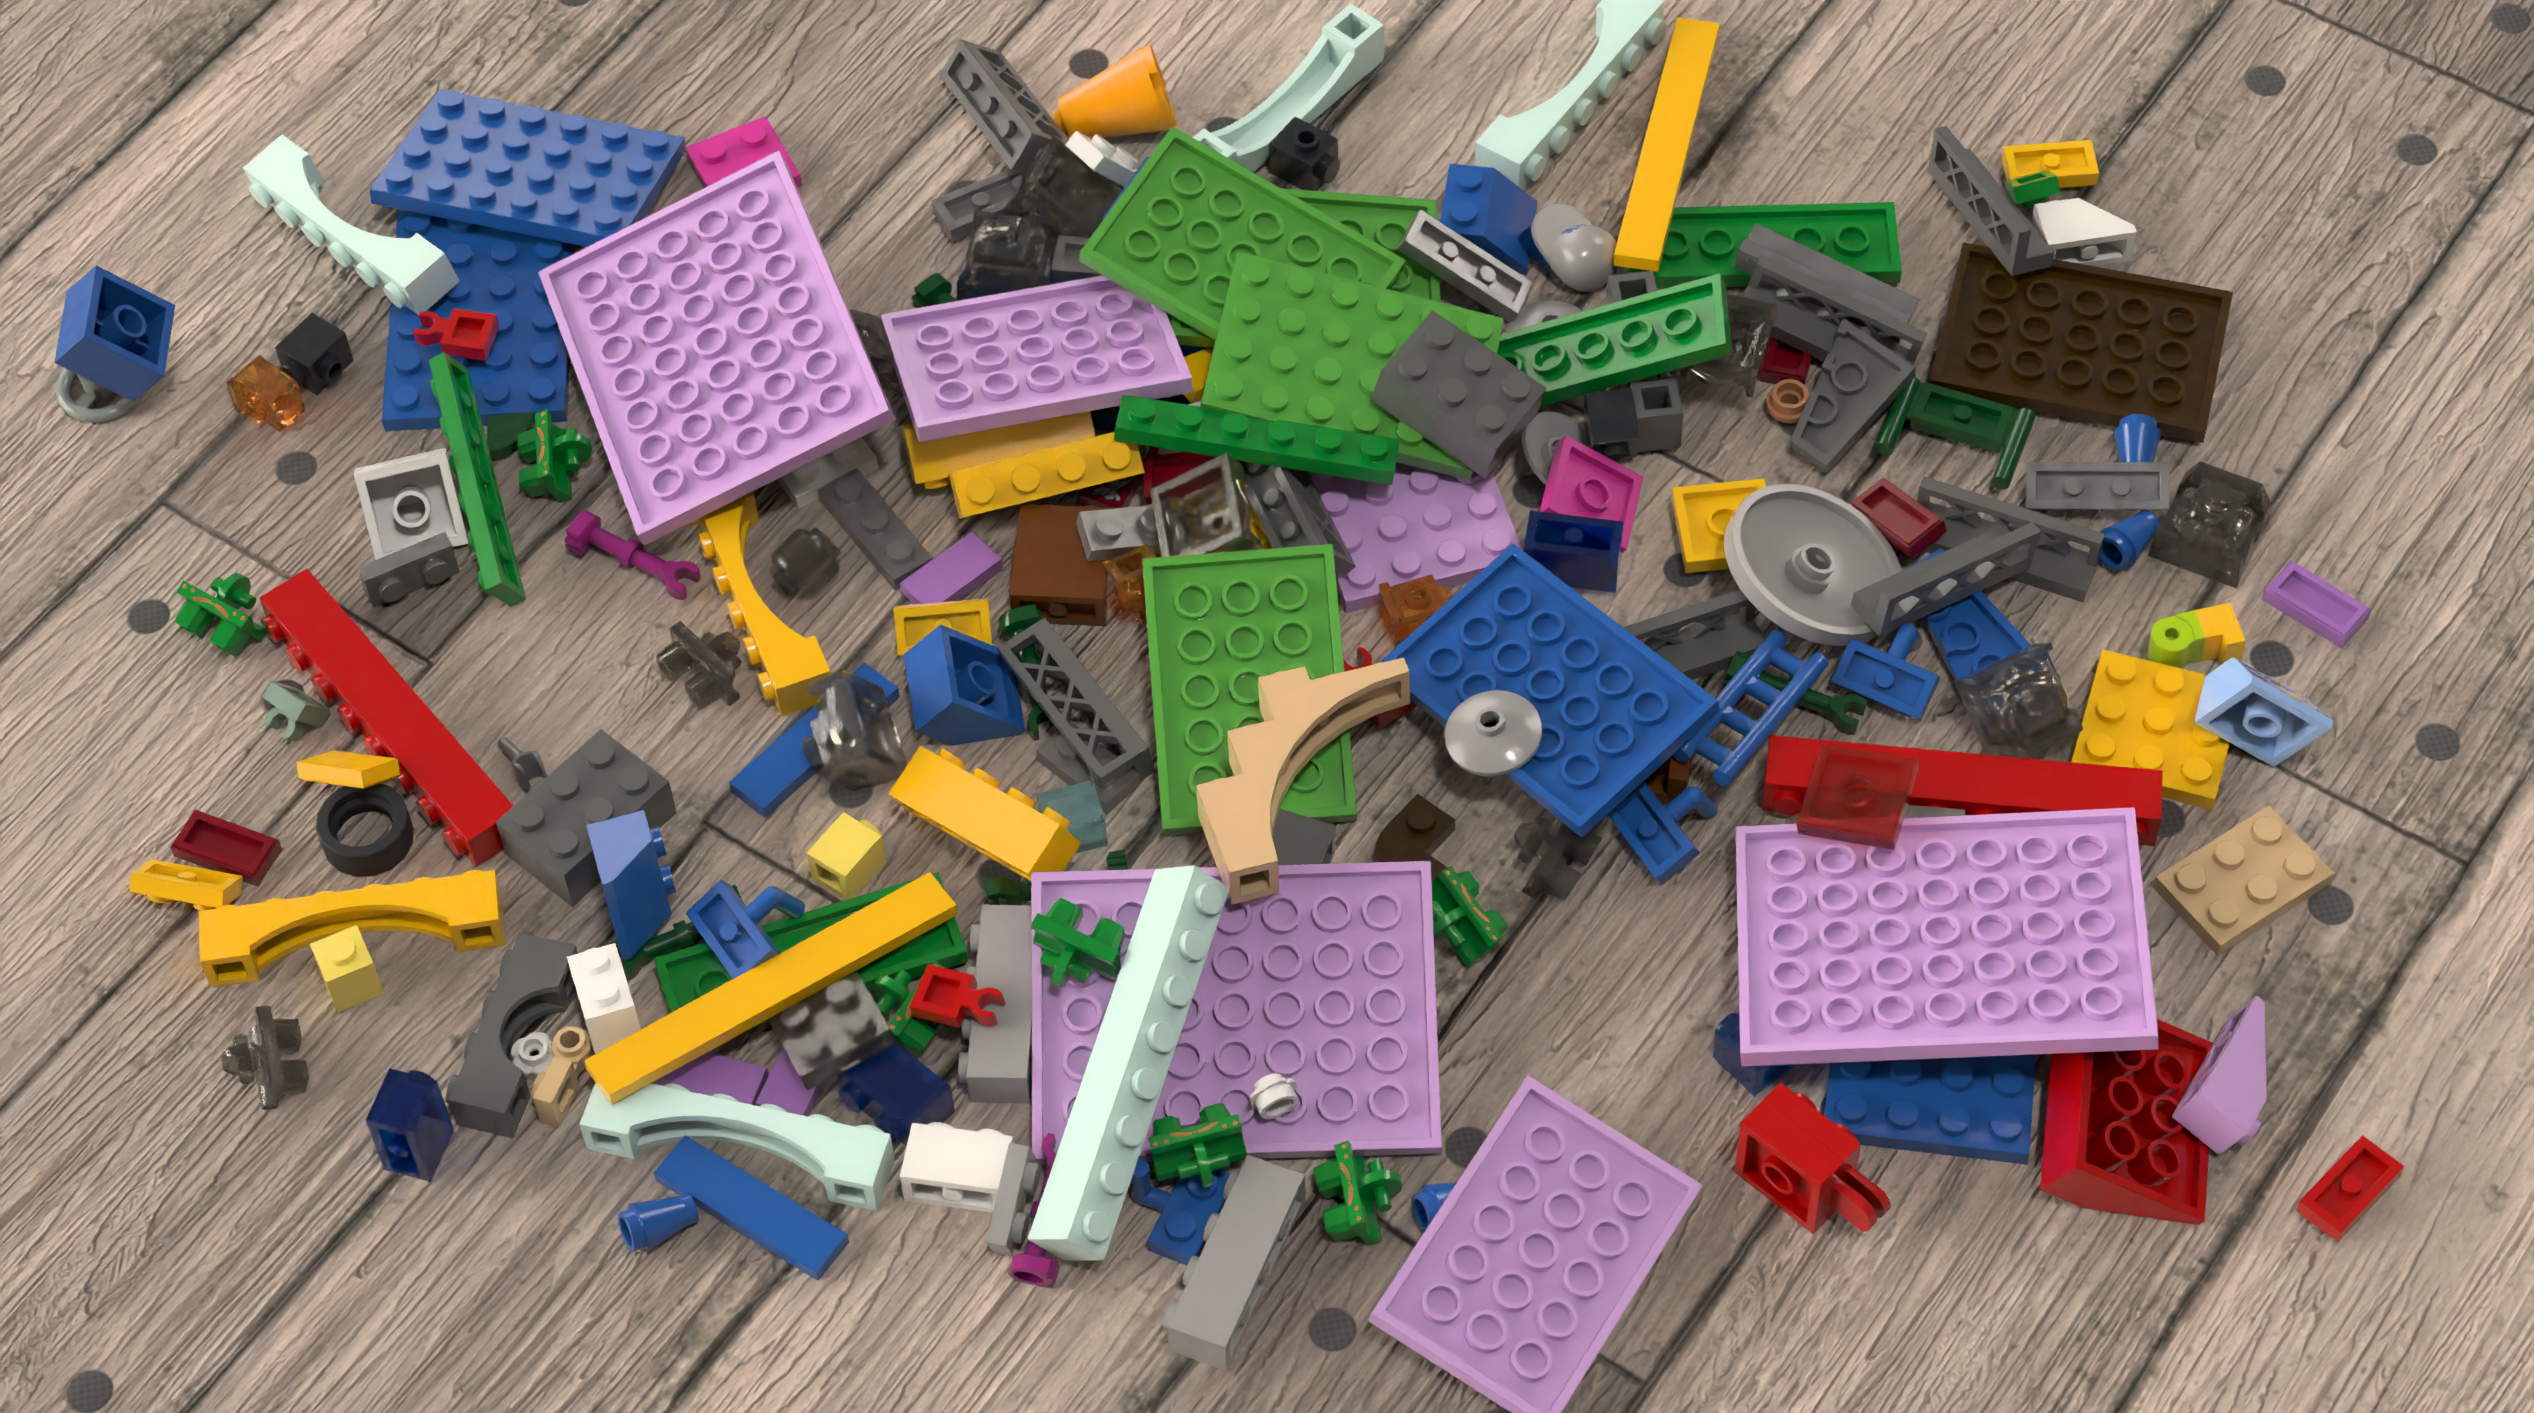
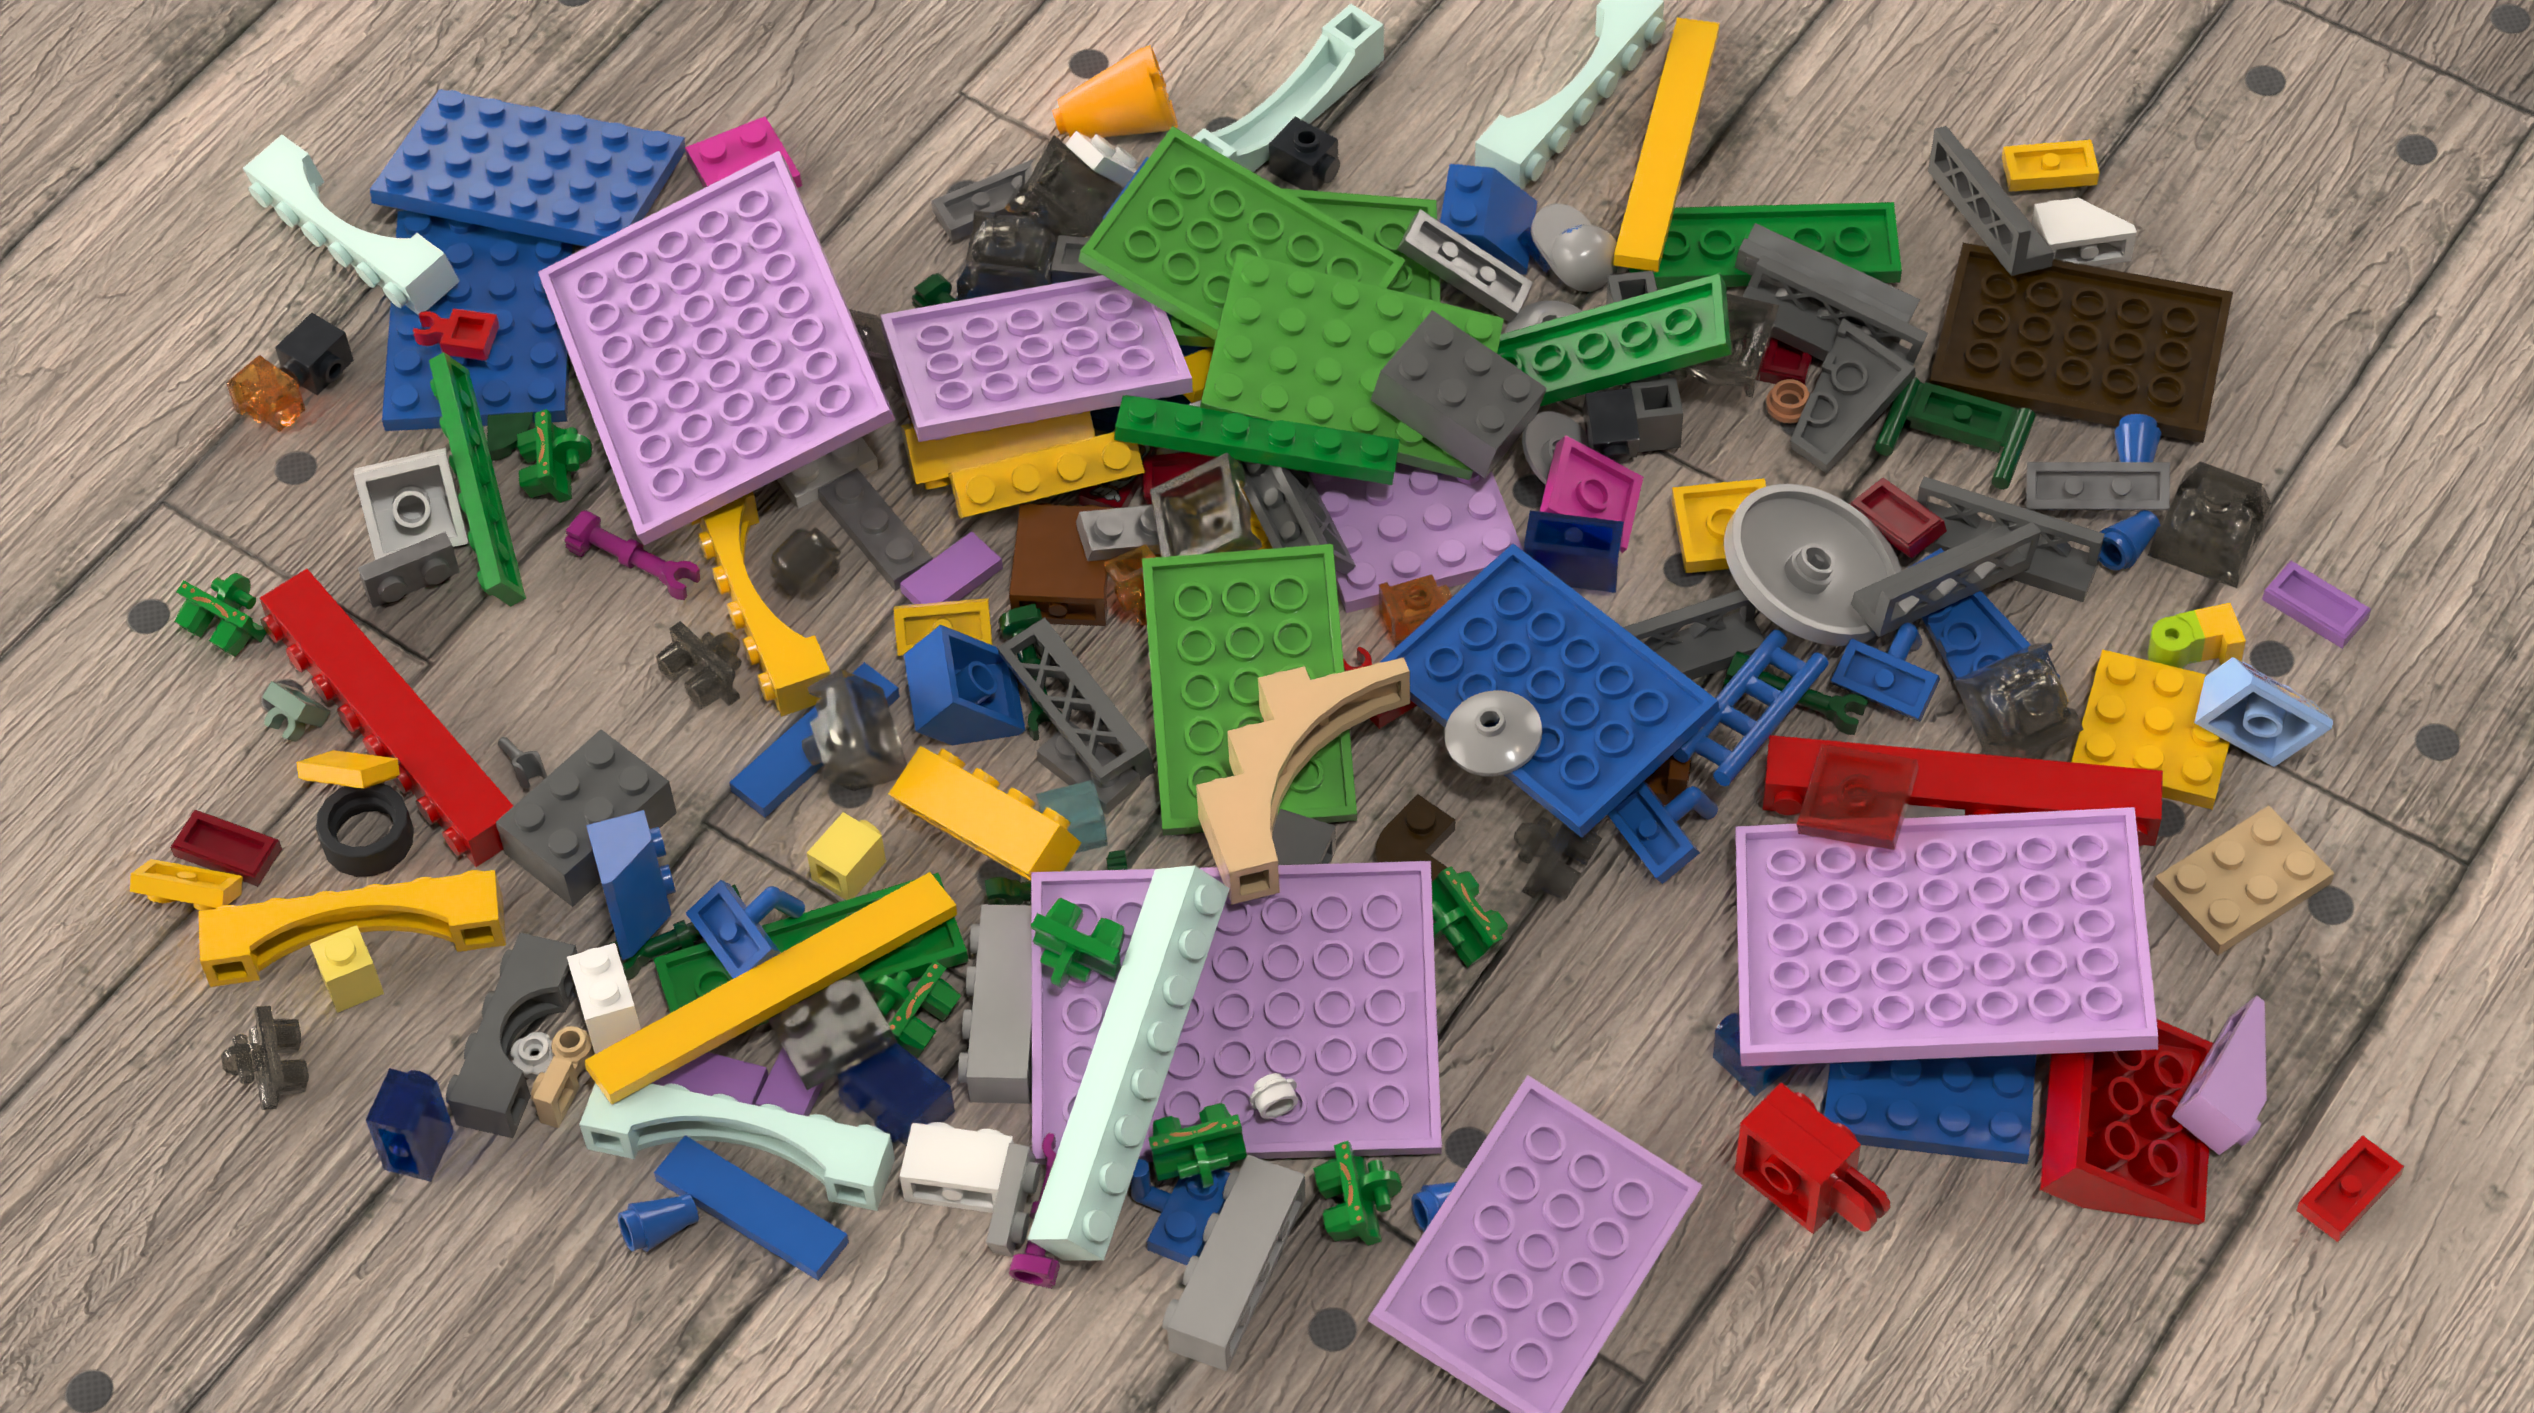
(113, 341): blue piece -> none
(950, 995): red plate -> none
(1000, 103): dark grey fence -> none
(2032, 188): green plate -> none

